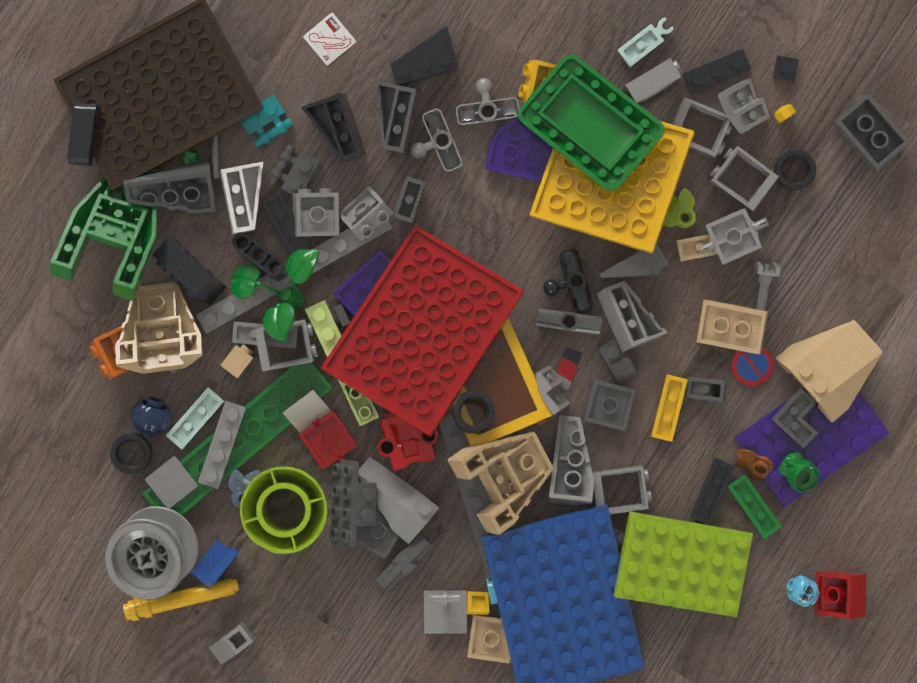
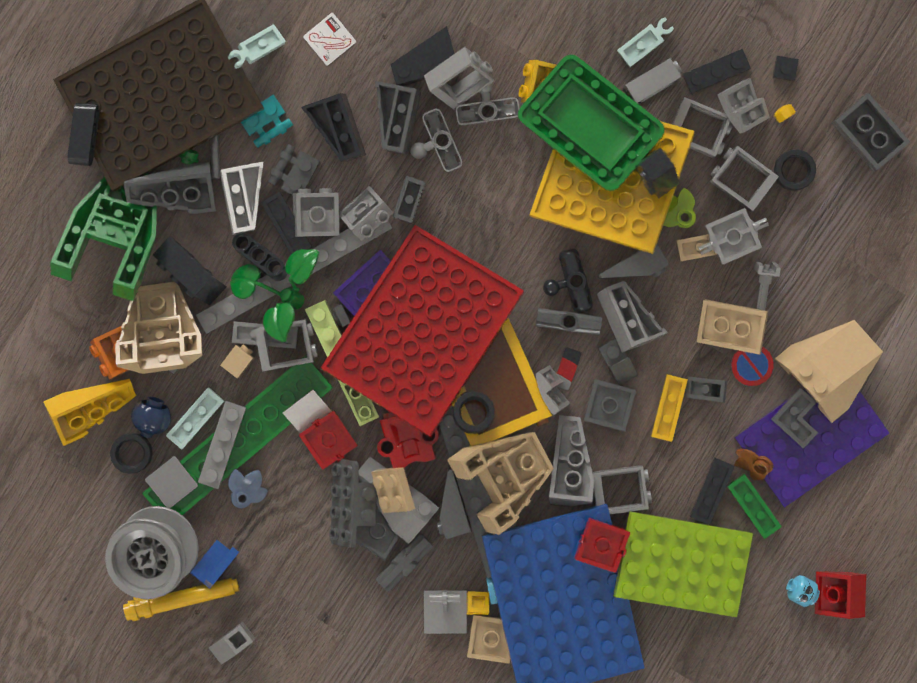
(81, 409): none -> yellow wedge
(258, 46): none -> light aqua plate
(268, 533): lime cone -> none
(393, 490): none -> tan plate
(453, 514): none -> dark grey slope
(465, 88): none -> light grey window
(518, 152): dark purple plate -> none
(602, 545): none -> red plate
(658, 173): none -> black wedge
(800, 473): green hair -> none

